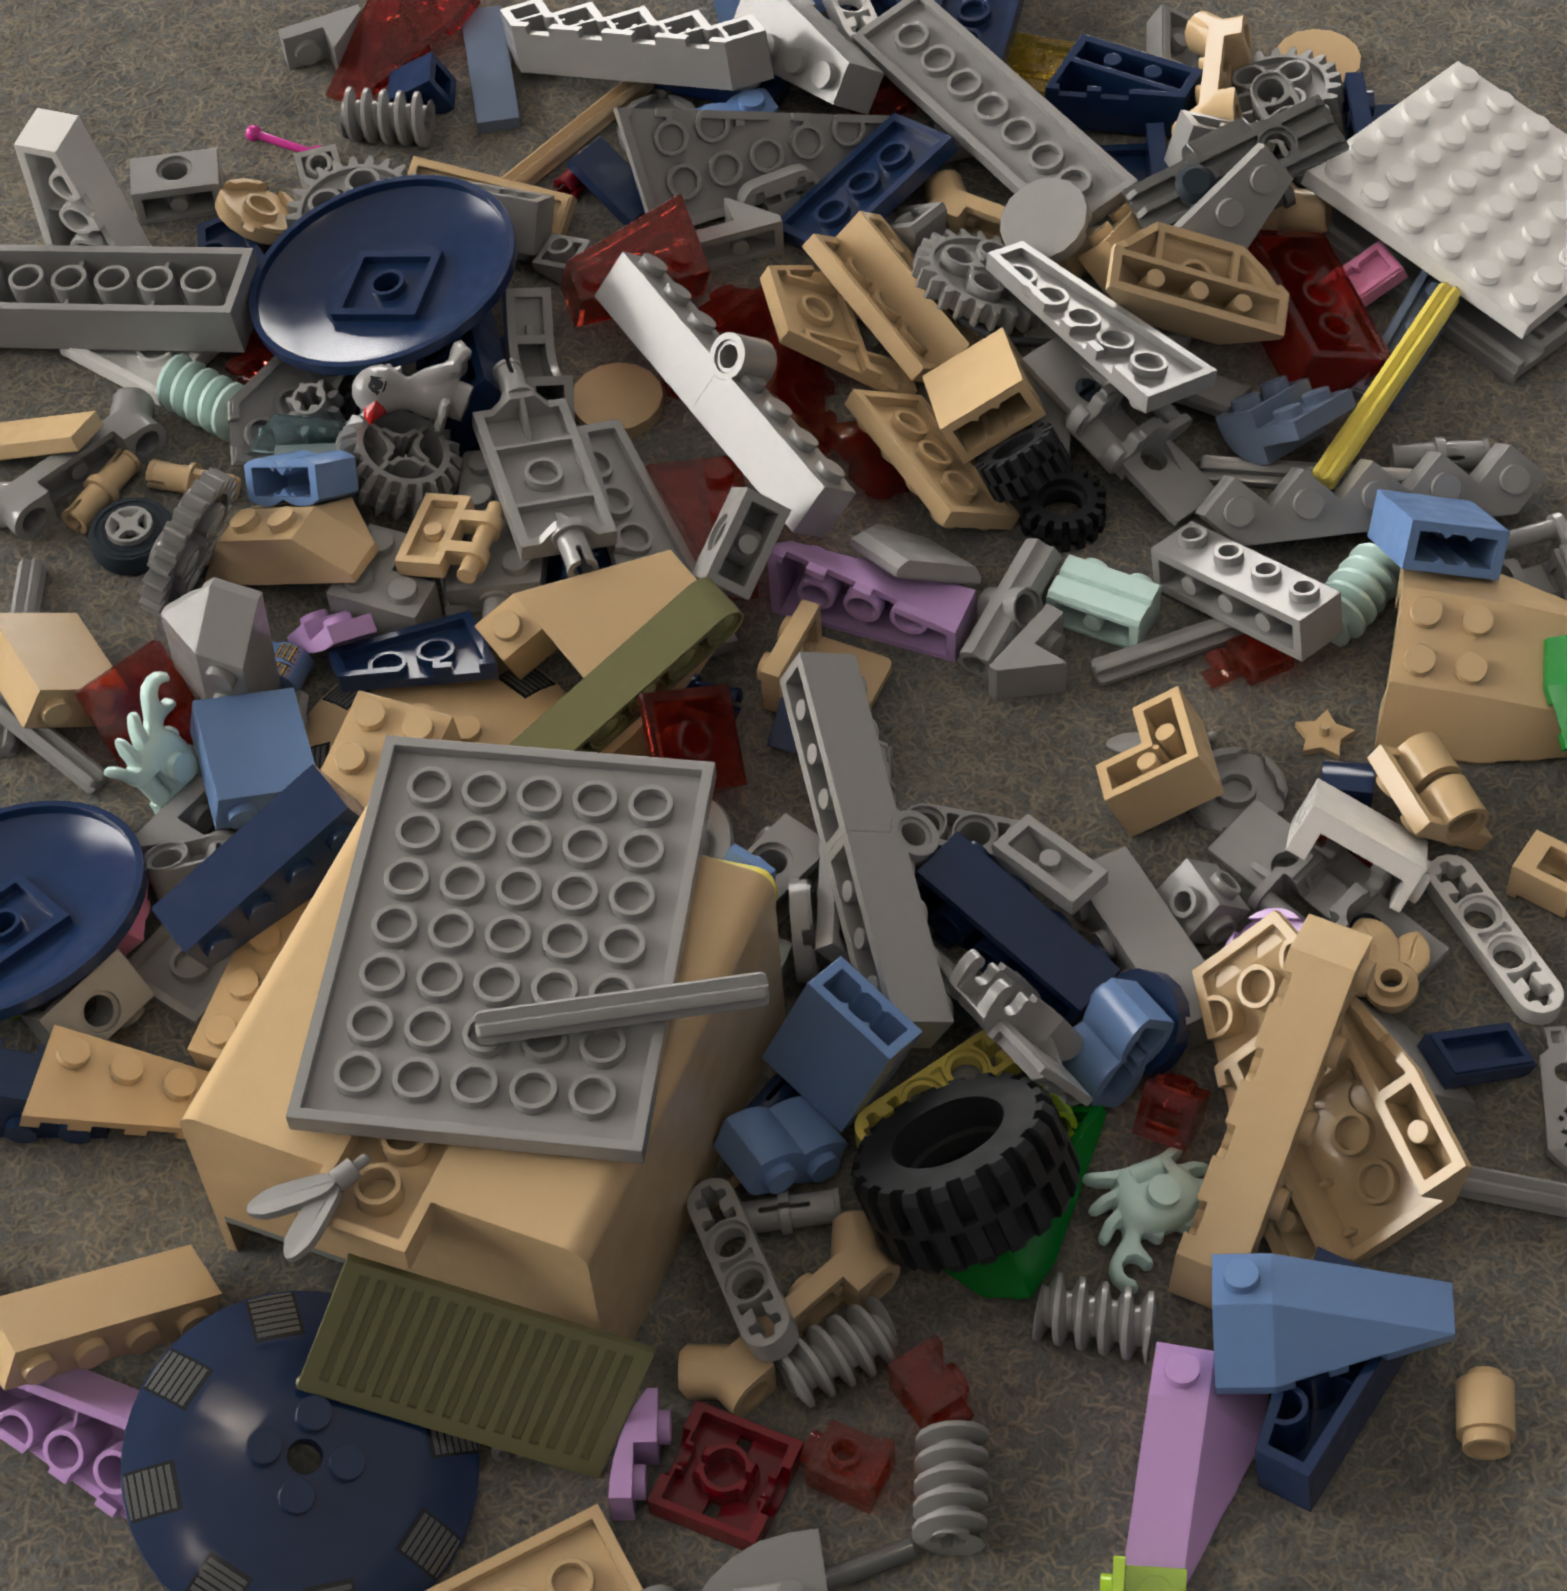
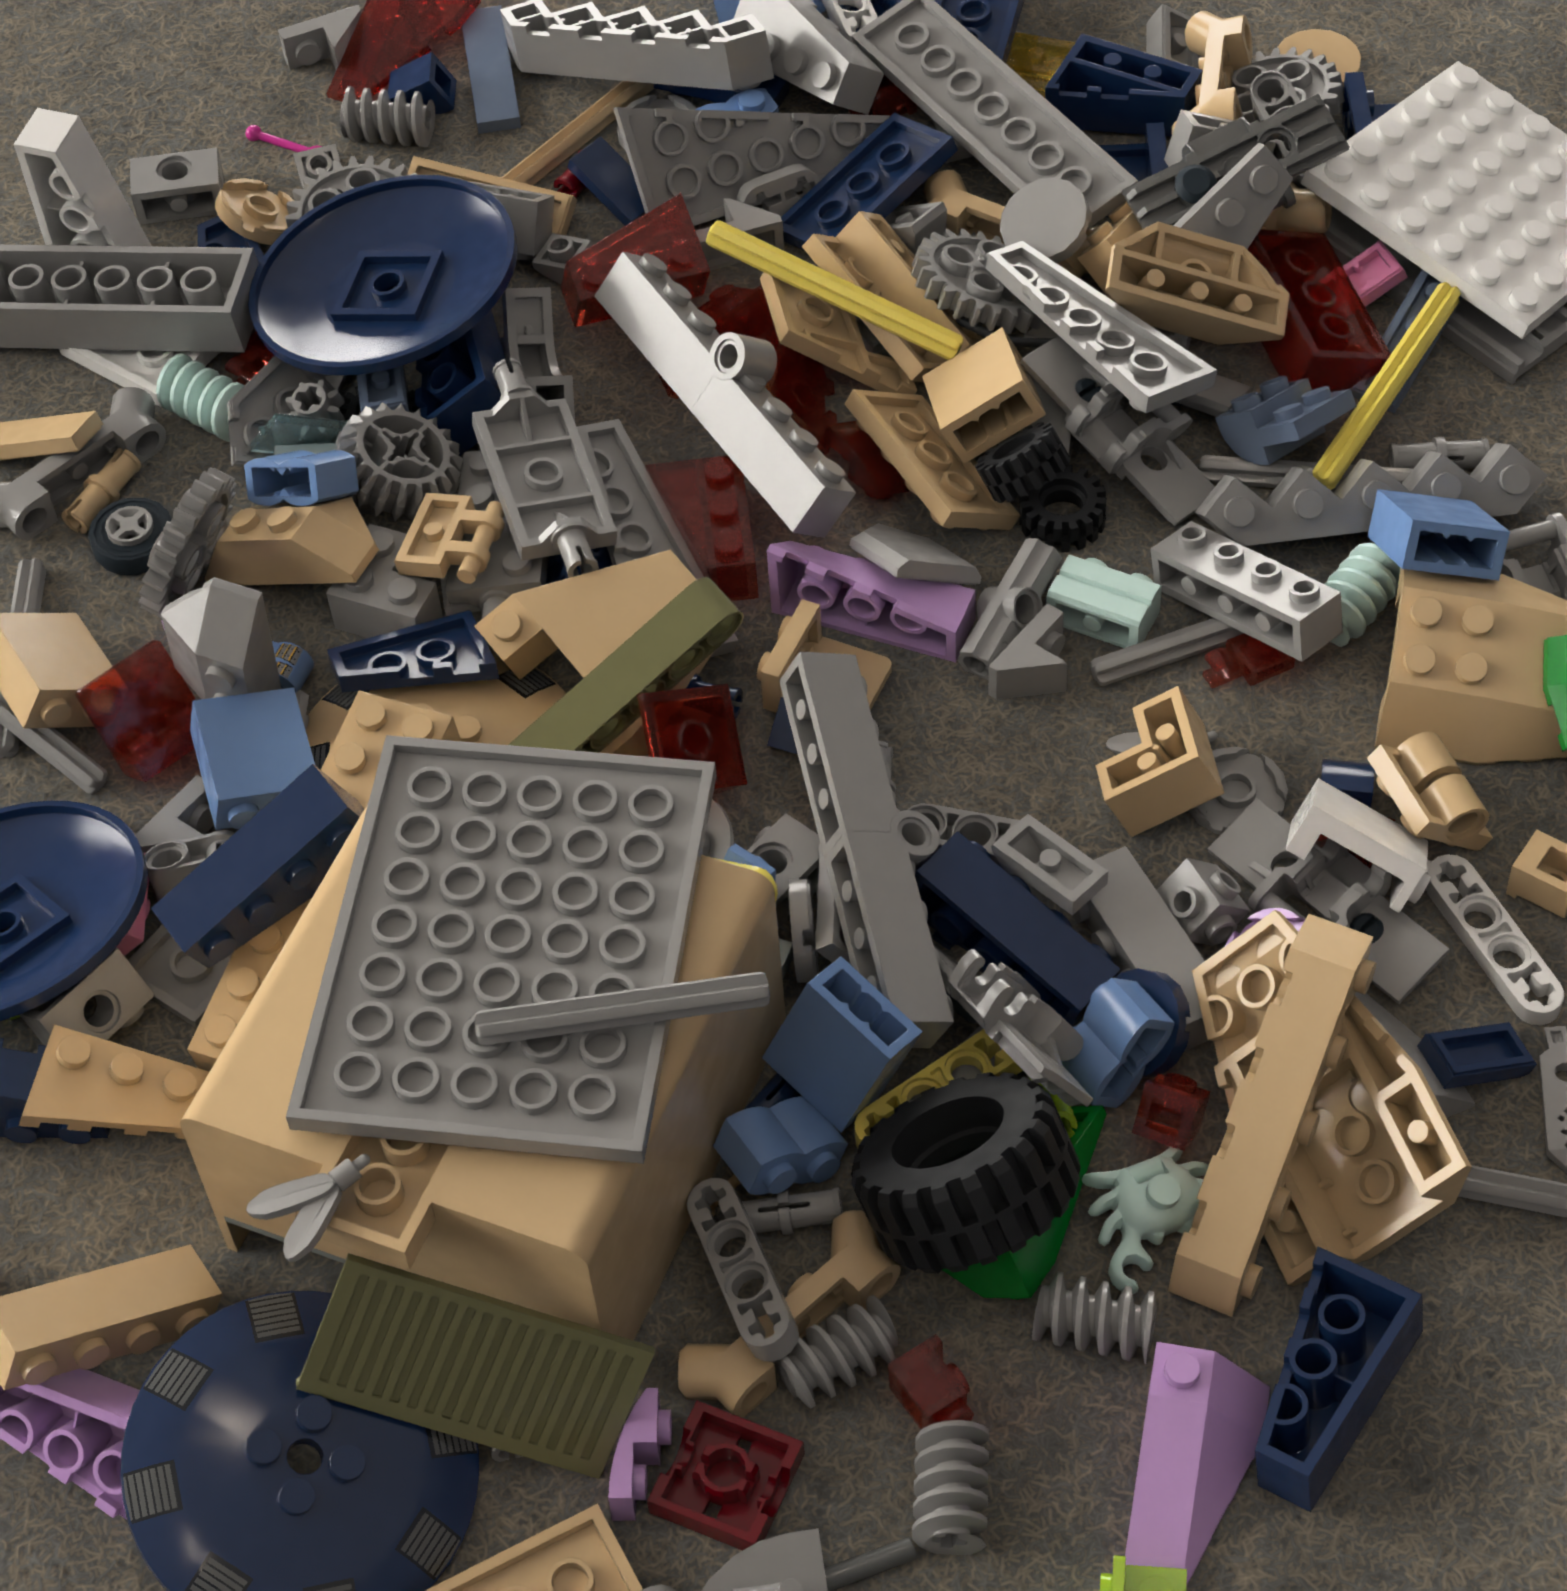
(158, 758): light aqua animal -> none
(177, 477): tan axle -> none
(325, 631): lavender slope -> none
(429, 392): light grey animal -> none
(619, 393): tan tile -> none
(741, 542): light grey brick -> none
(834, 290): none -> light yellow axle
(849, 1481): clear red brick -> none
(1308, 1317): medium blue wedge -> none
(1323, 735): tan piece -> none
(1398, 961): tan plate -> none
(1485, 1413): tan brick -> none

